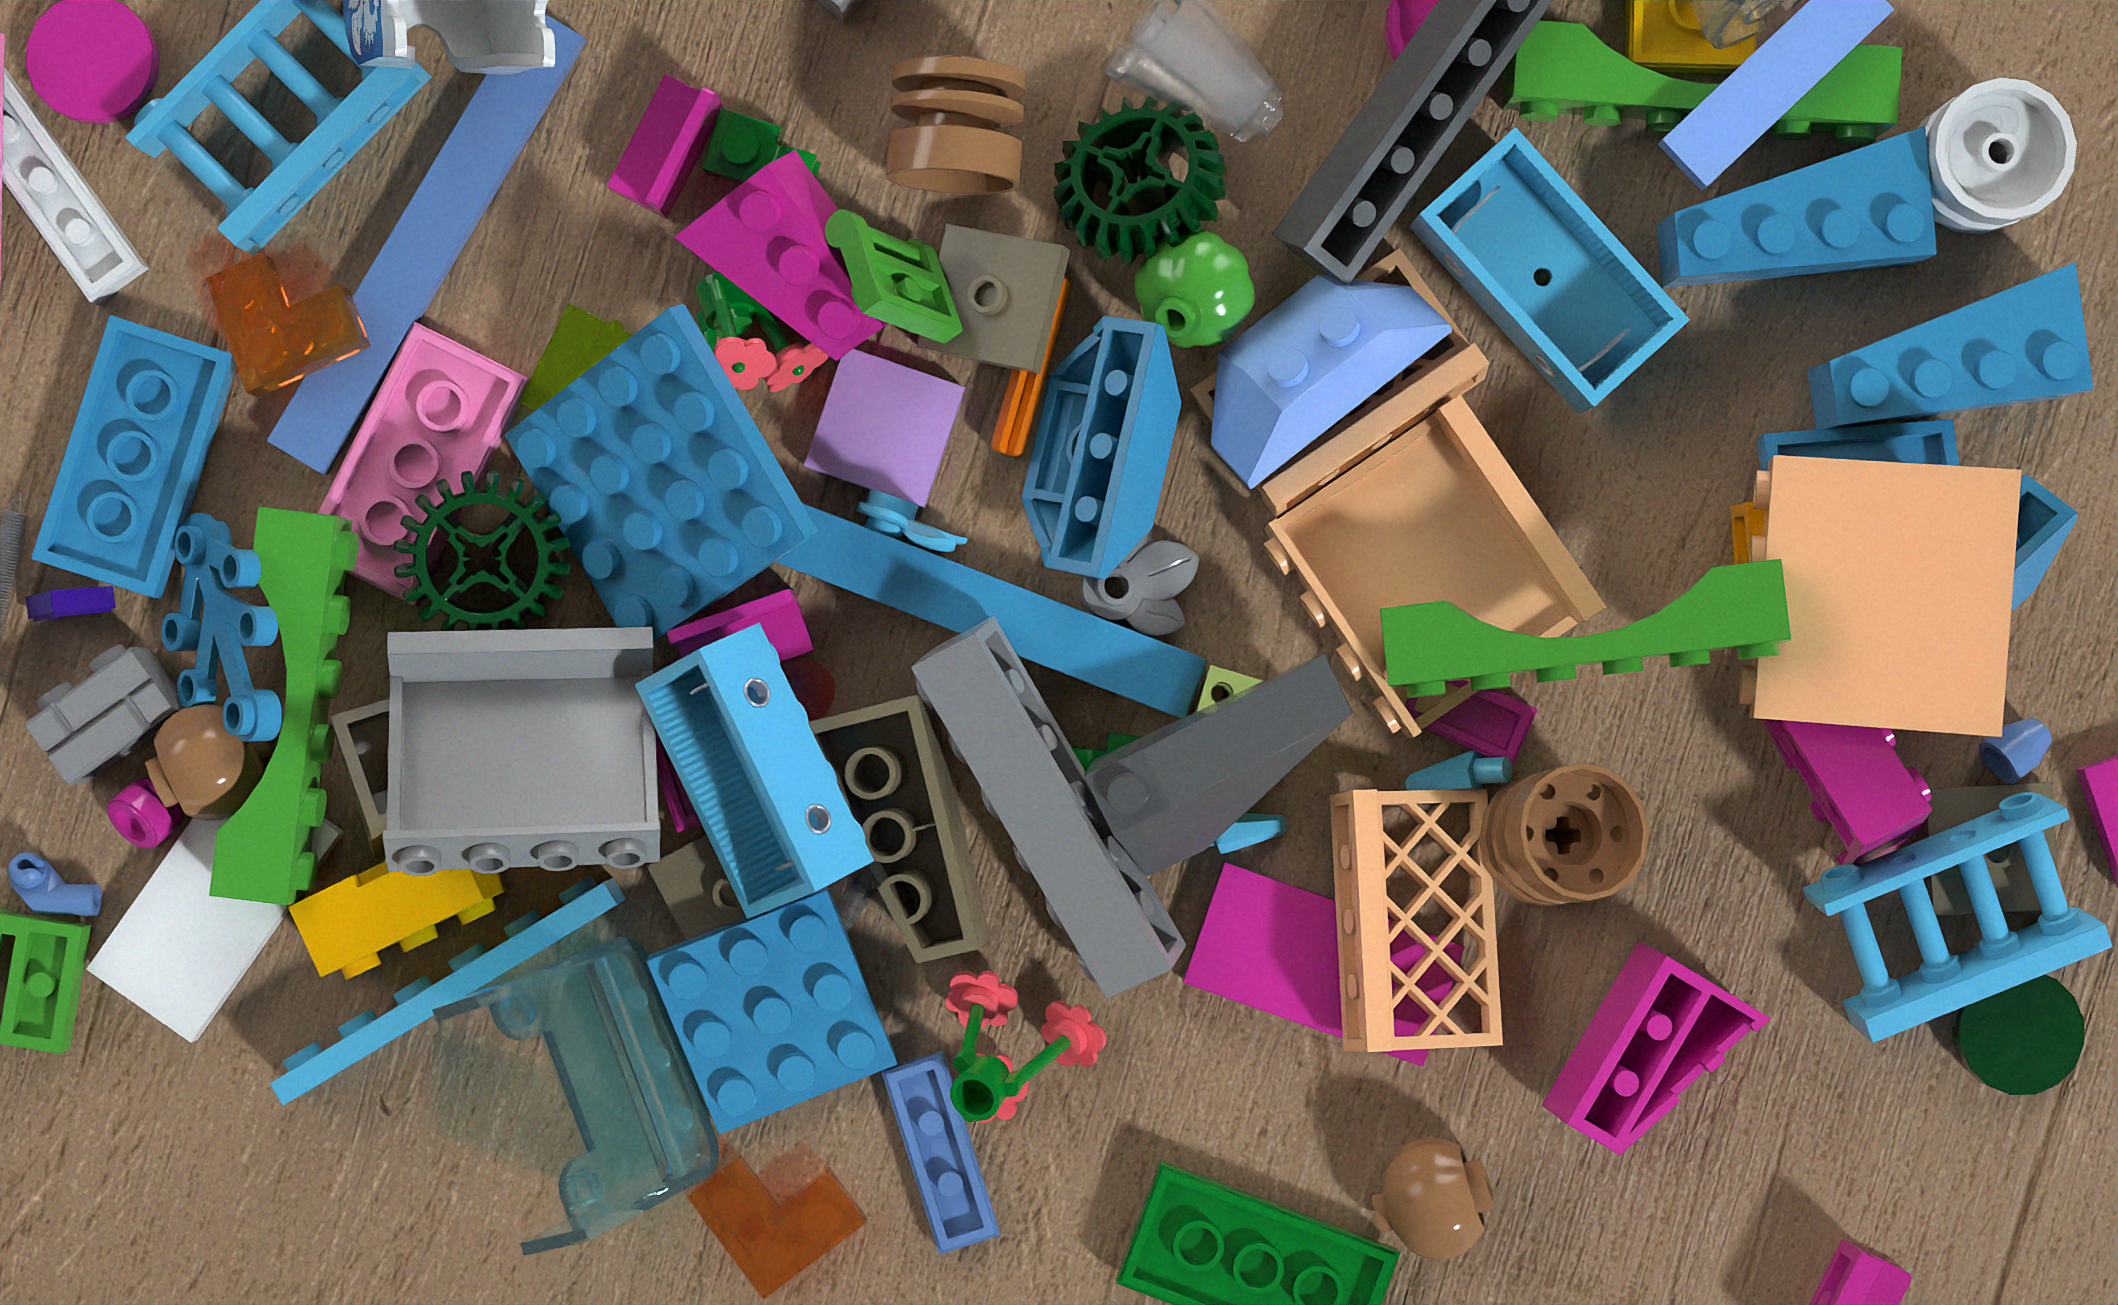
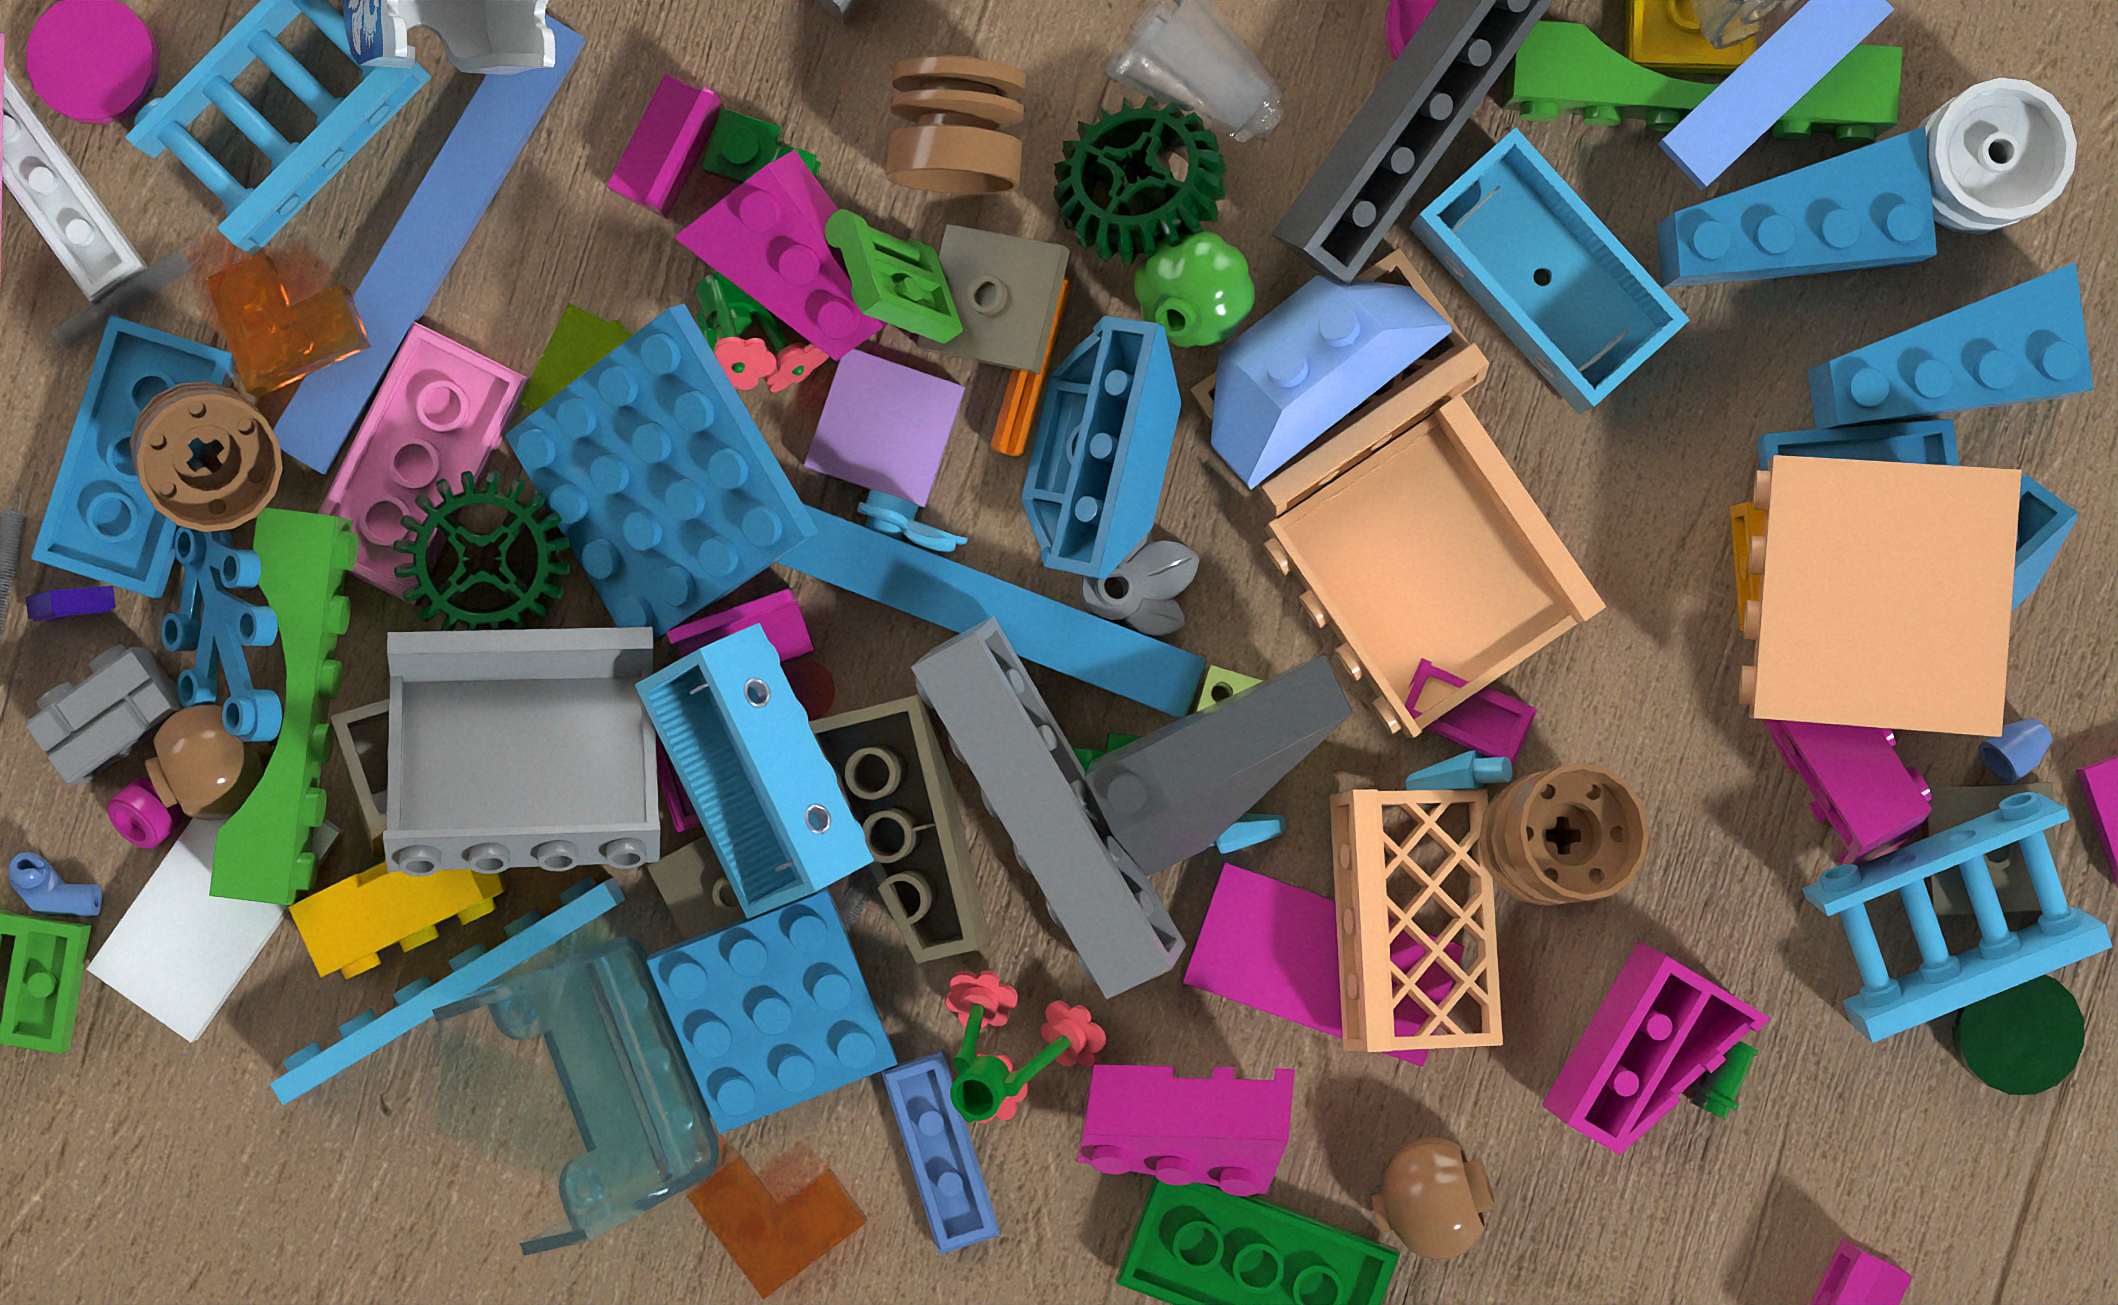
(122, 292): none -> light grey piece
(199, 493): none -> medium nougat wheel
(1187, 1128): none -> dark pink wedge
(1719, 1089): none -> green pin
(1724, 610): bright green arch -> none

